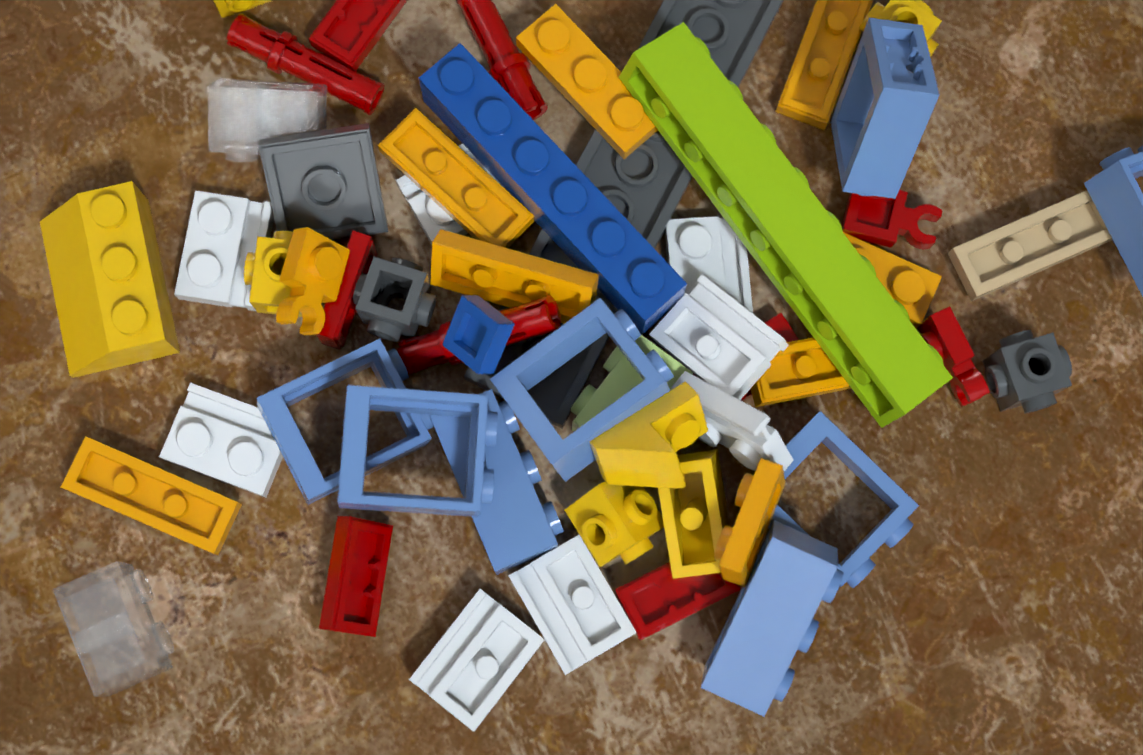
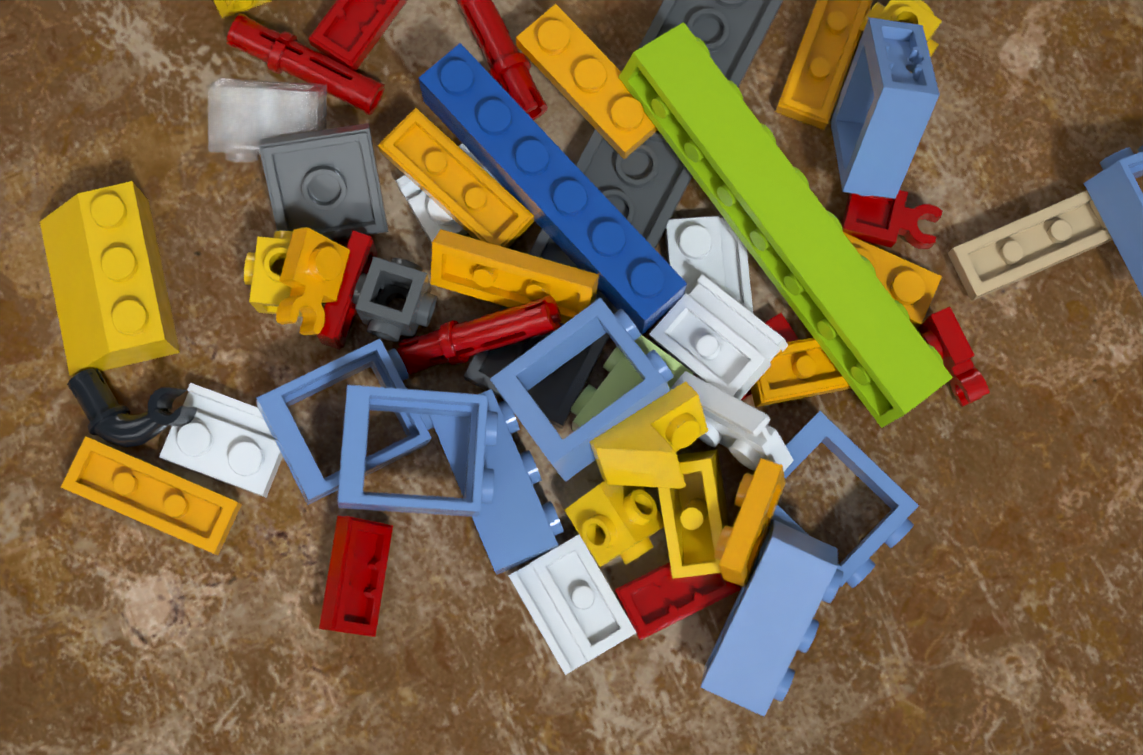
(115, 422): none -> black piece
(115, 628): clear brick -> none
(216, 248): white plate -> none
(477, 660): white plate -> none
(478, 334): blue plate -> none
(1016, 384): dark grey brick -> none

